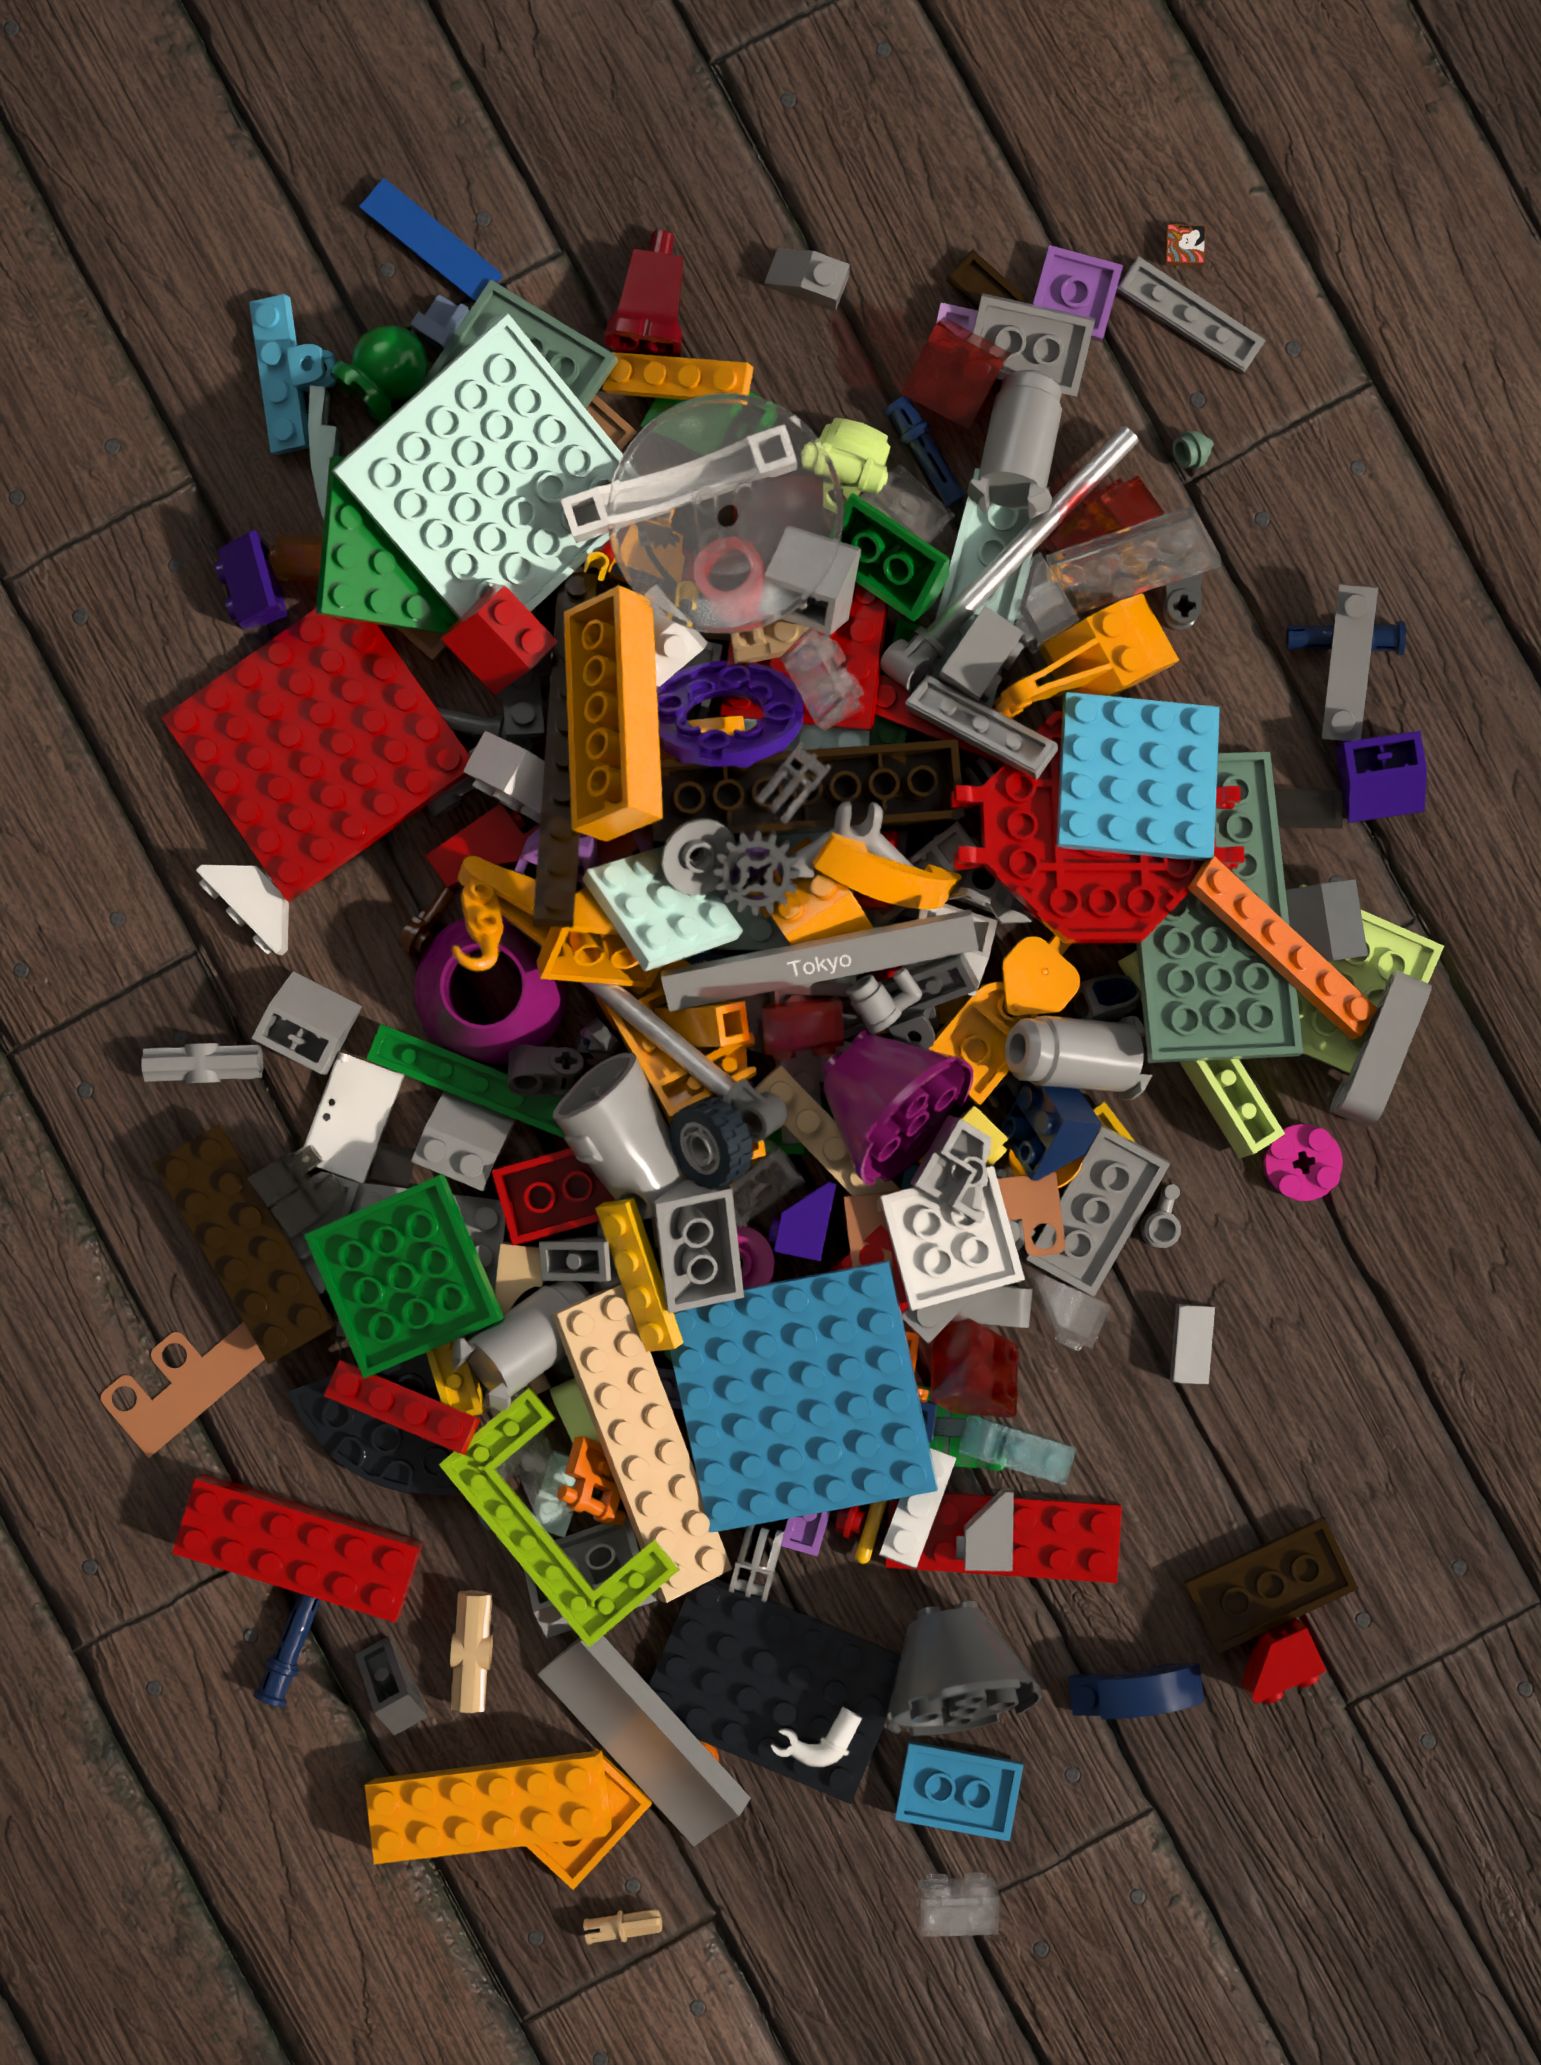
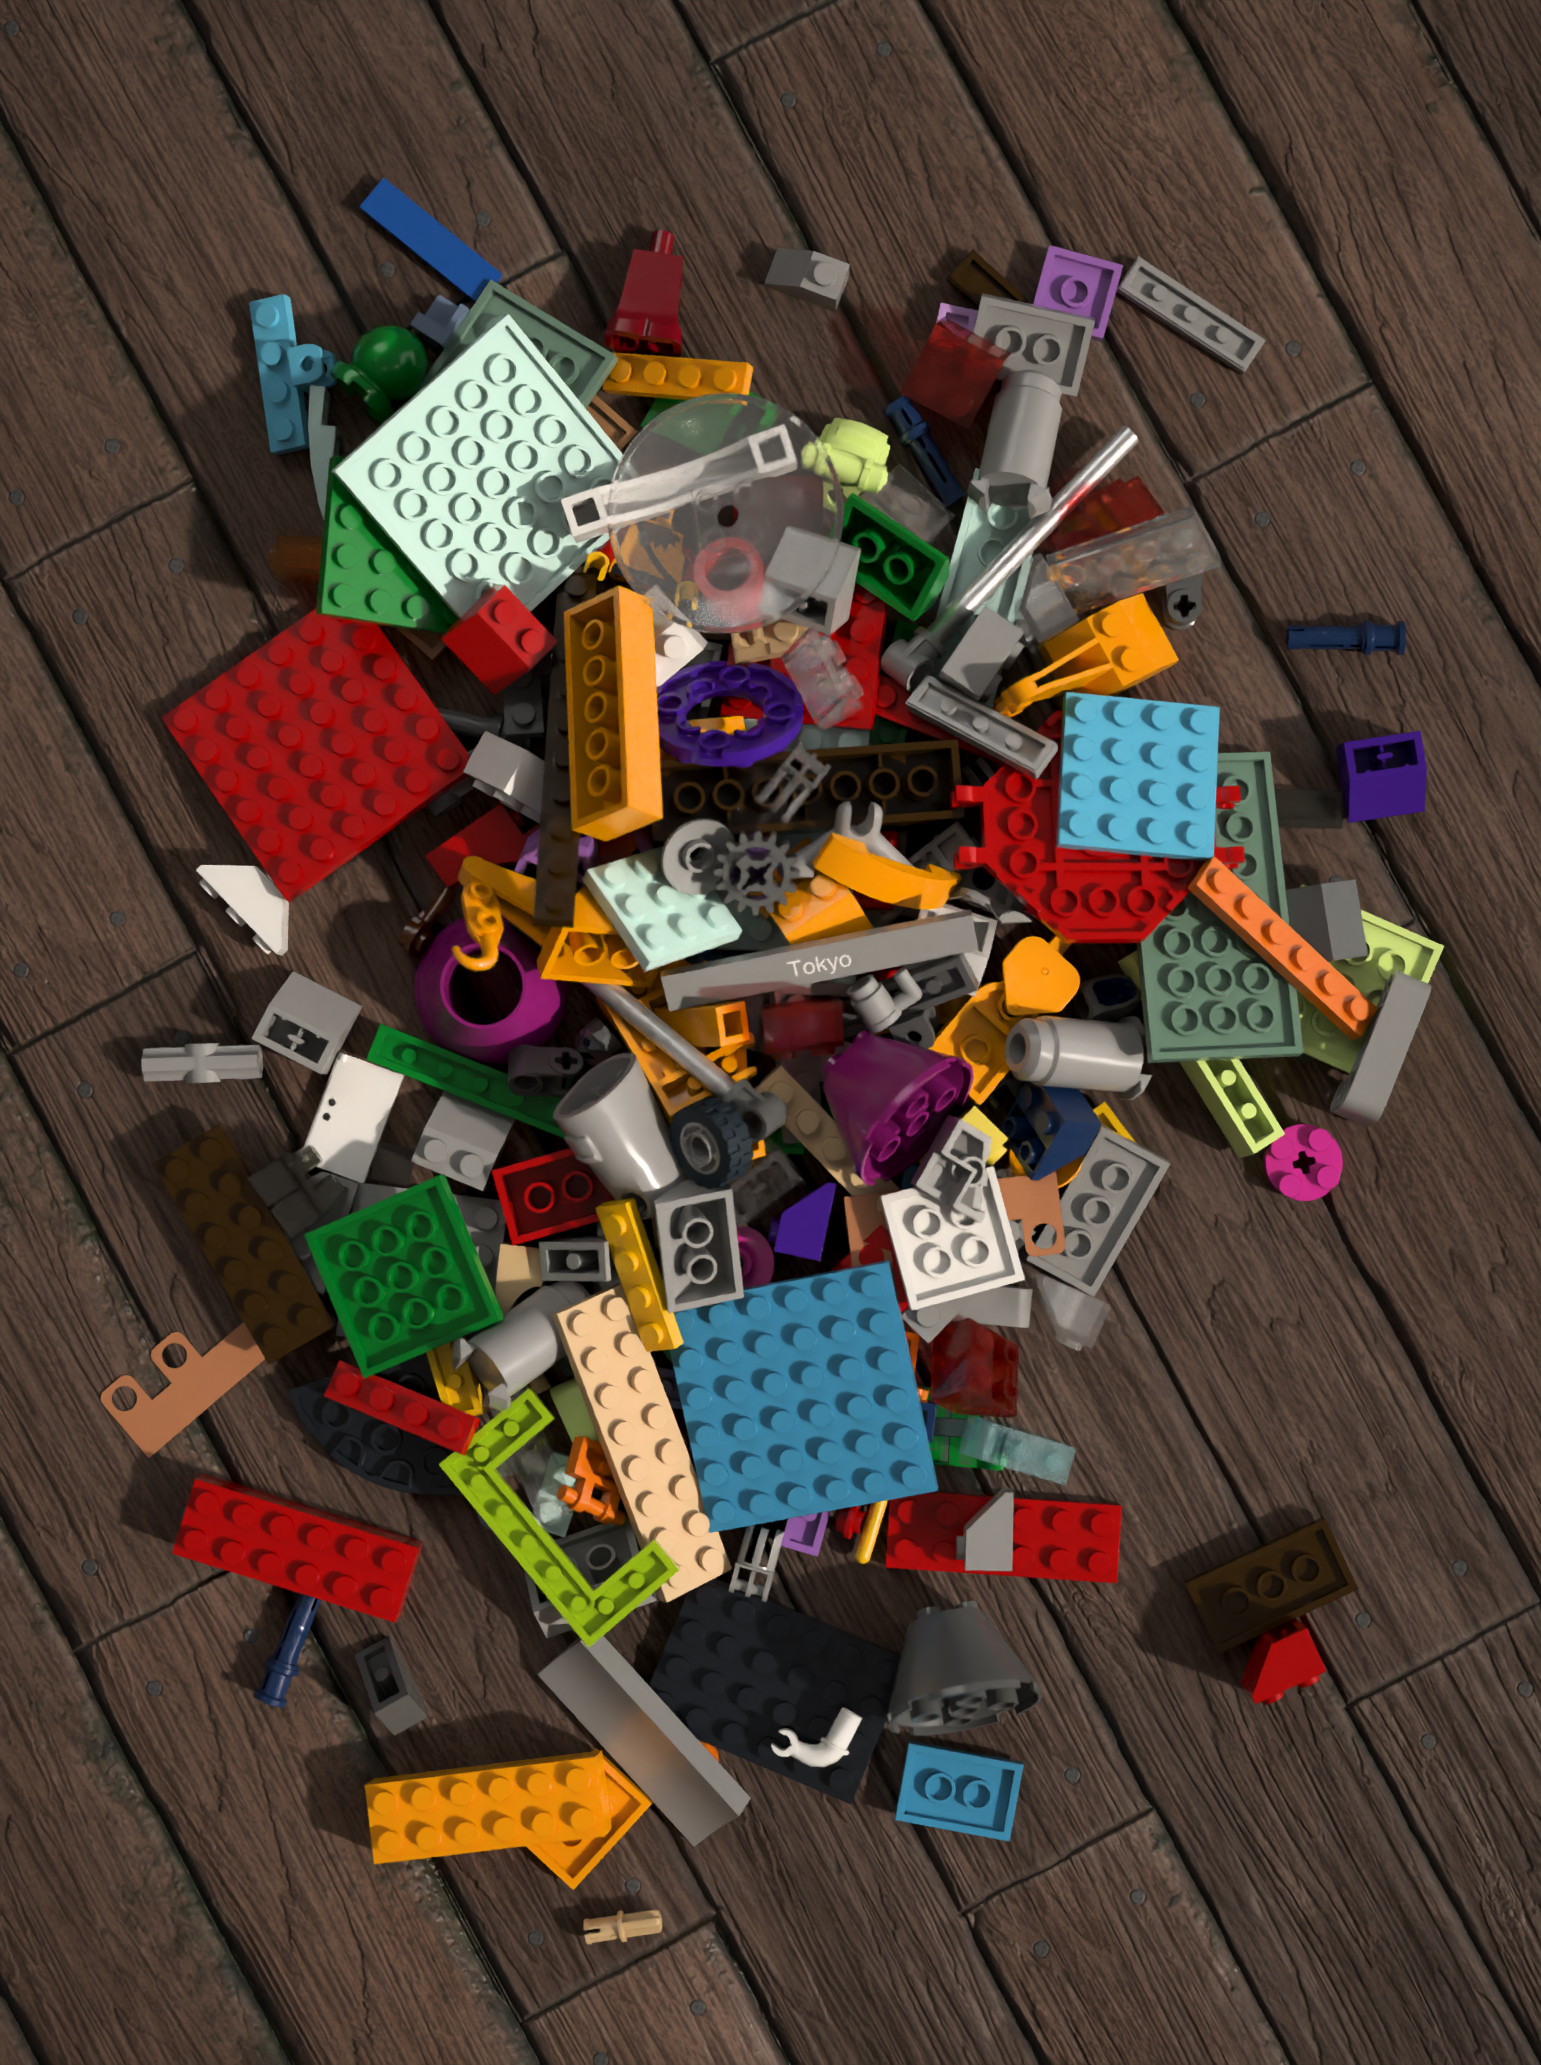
(251, 582): dark purple slope -> none
(471, 1651): tan piece -> none
(915, 1517): white plate -> none
(957, 1905): clear slope -> none
(1137, 1693): dark blue arch -> none
(1159, 1226): light grey piece -> none
(1185, 245): tile -> none
(1192, 449): sand green plate -> none
(1192, 1344): light grey slope -> none
(1349, 662): light grey plate -> none

